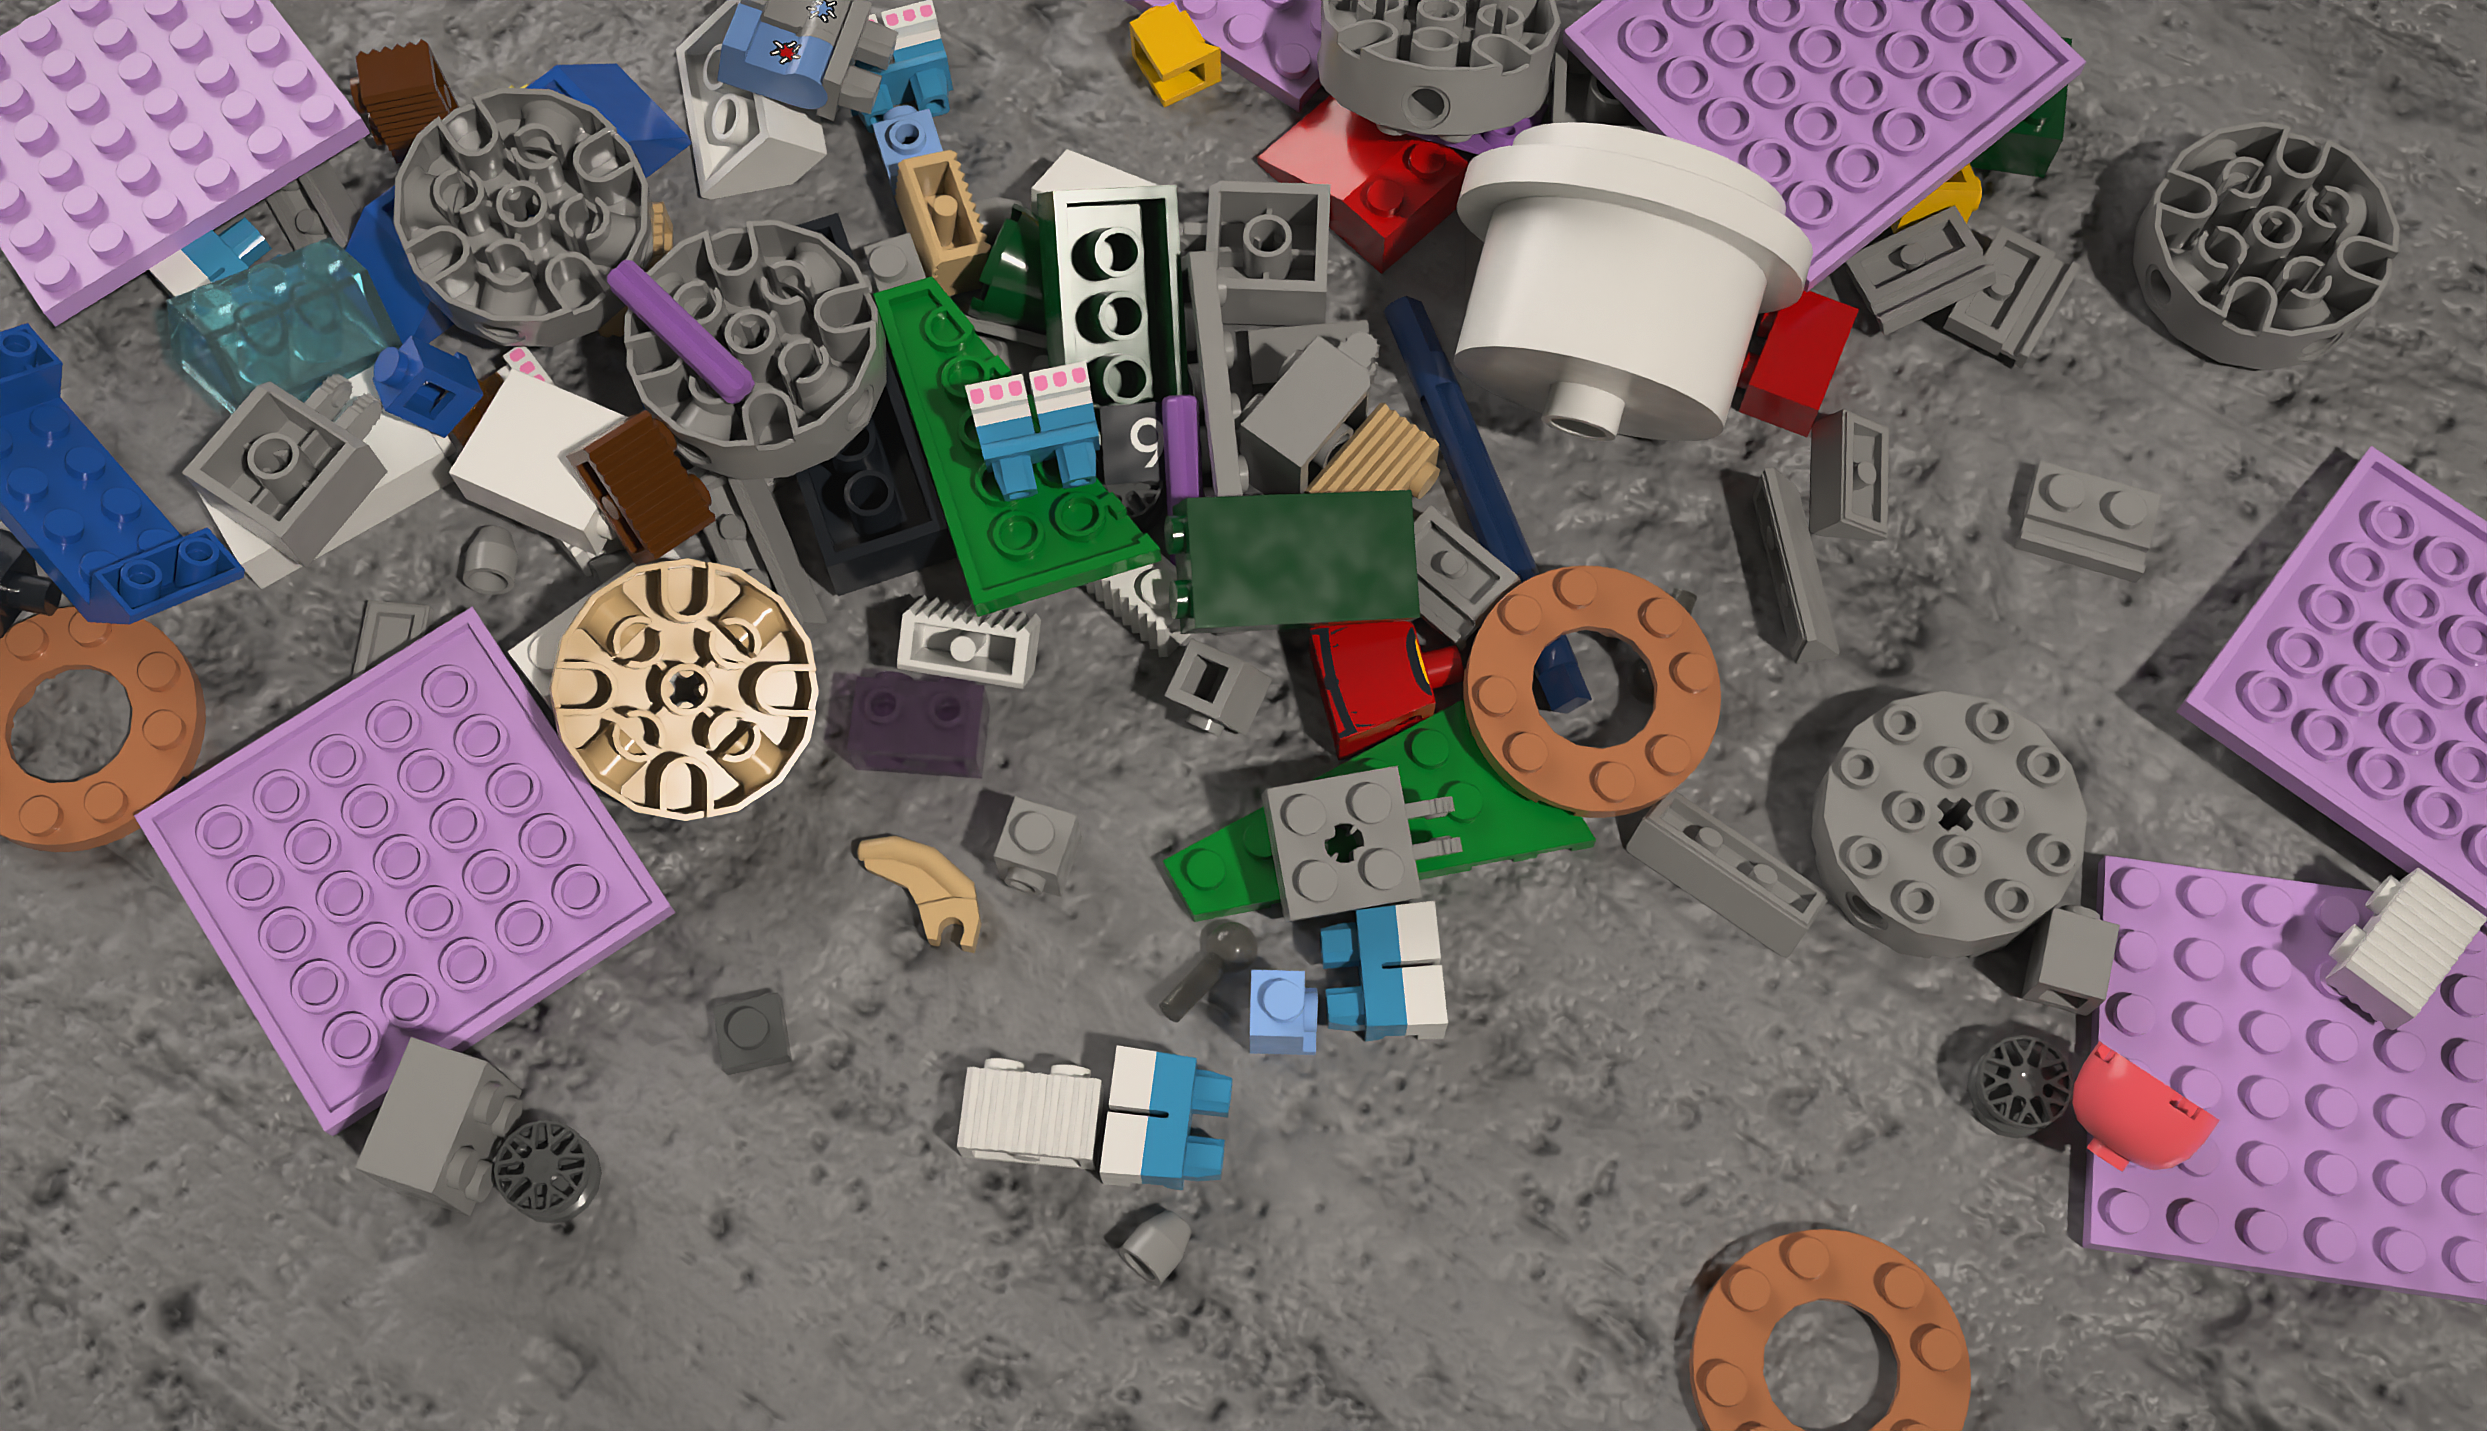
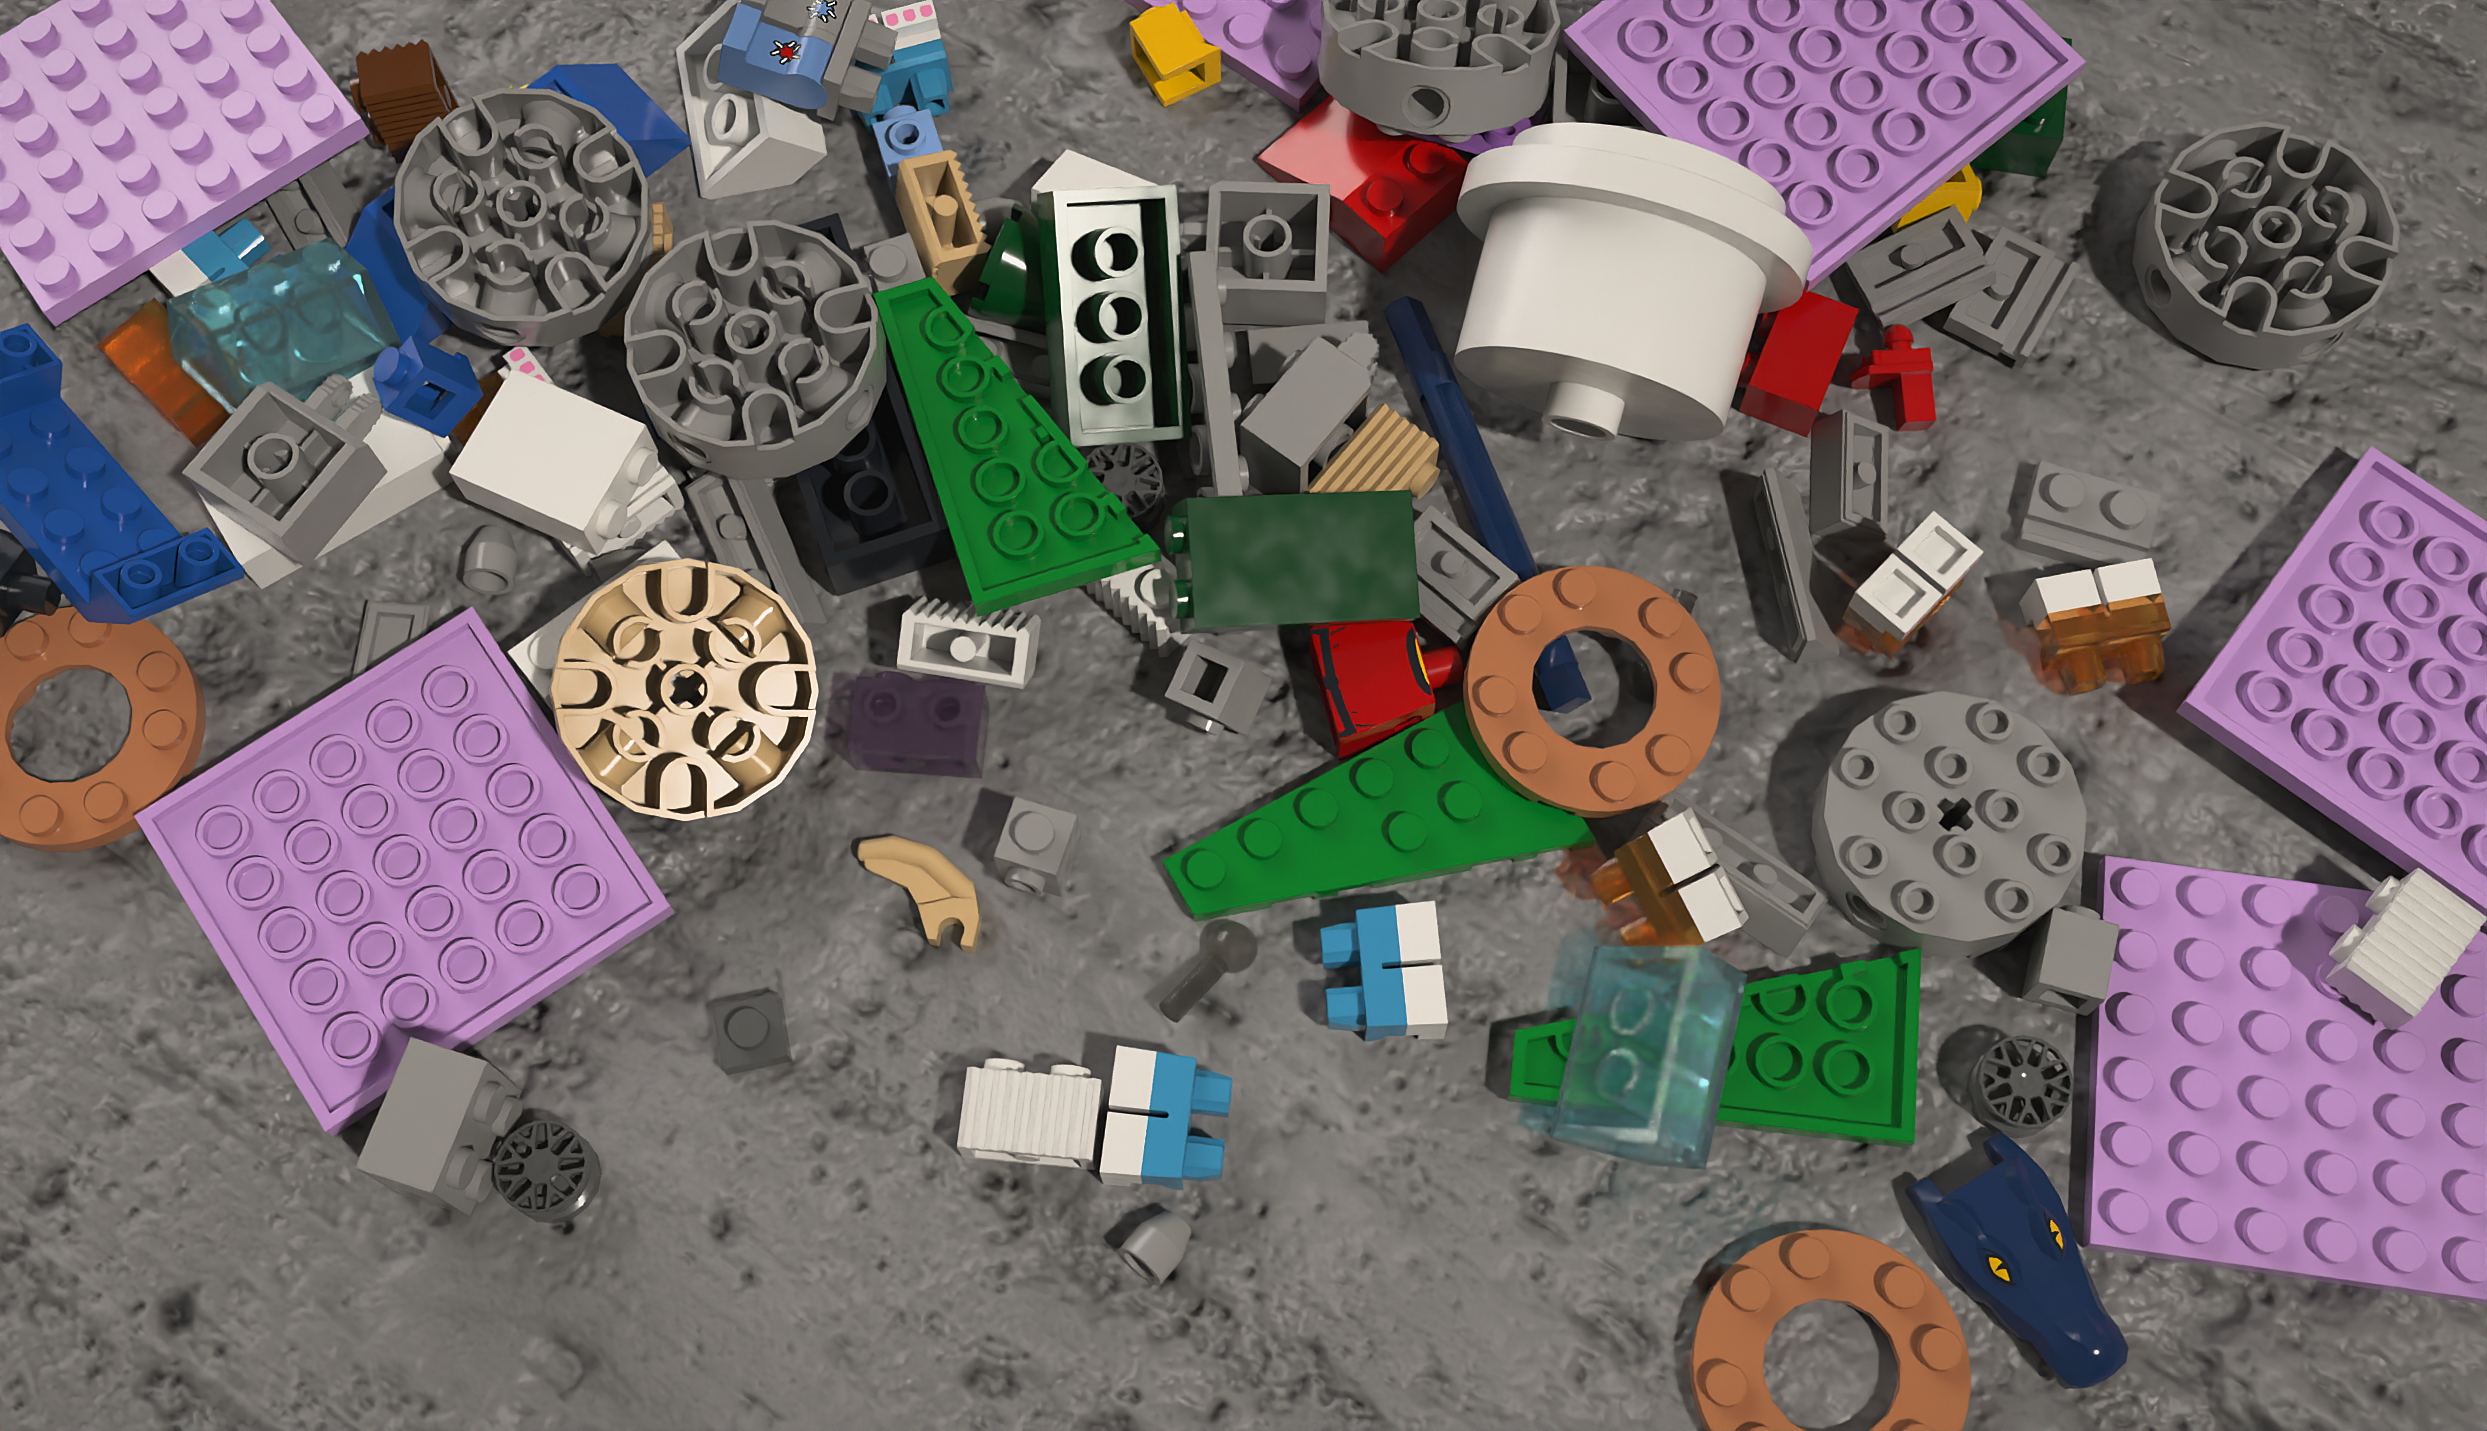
(144, 357): none -> clear orange brick
(643, 487): reddish brown brick -> none
(680, 331): medium lavender axle -> none
(1065, 424): dark azure hips -> none
(1133, 443): black sticker -> none
(1182, 450): medium lavender axle -> none
(1282, 1013): light blue brick -> none
(1374, 812): light grey hinge -> none
(1650, 1054): none -> clear light blue slope
(1659, 860): none -> hips
(1806, 1059): none -> green wing
(1907, 373): none -> red piece
(1911, 585): none -> white hips
(2019, 1256): none -> dark blue animal
(2097, 619): none -> clear orange hips
(2136, 1114): coral cylinder -> none

